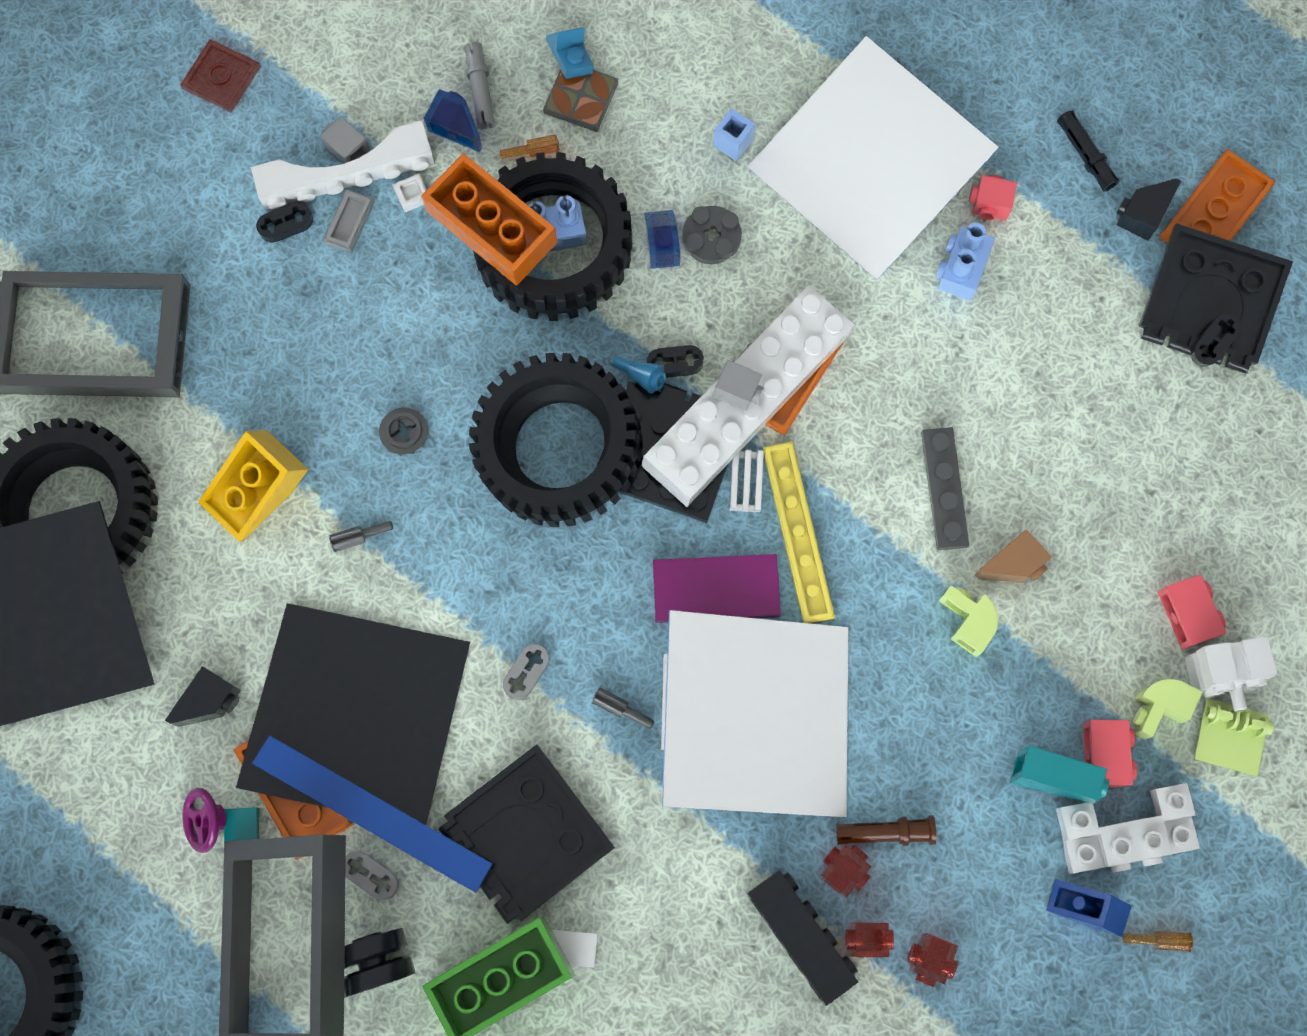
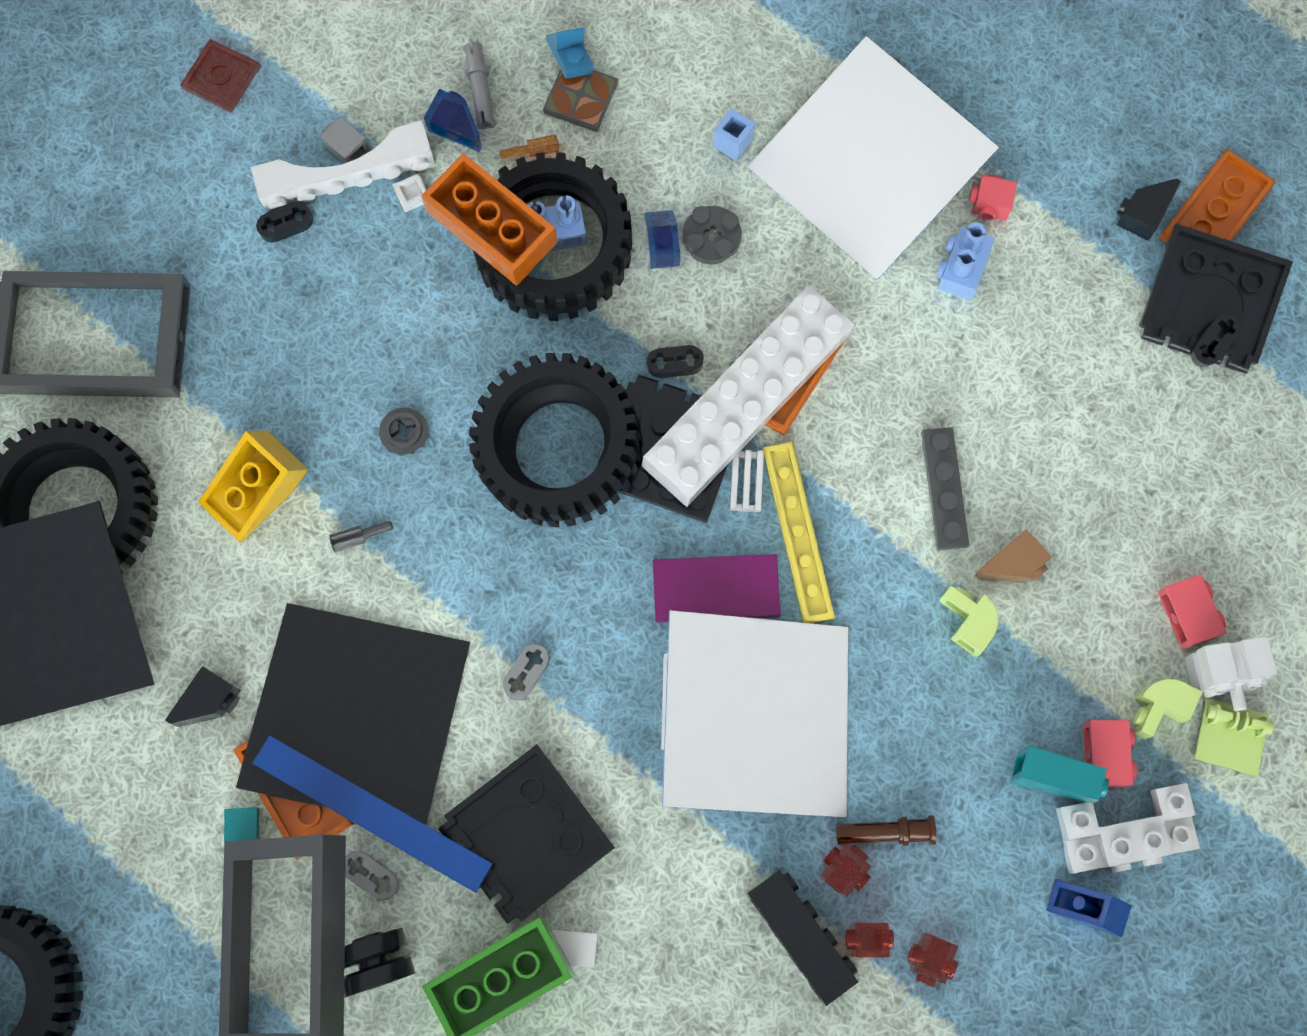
(207, 820): magenta piece -> none
(349, 221): light grey tile -> none
(619, 707): dark grey axle -> none
(647, 375): dark azure cone -> none
(738, 385): light grey brick -> none
(1094, 160): black pin -> none
(1162, 940): clear orange axle -> none

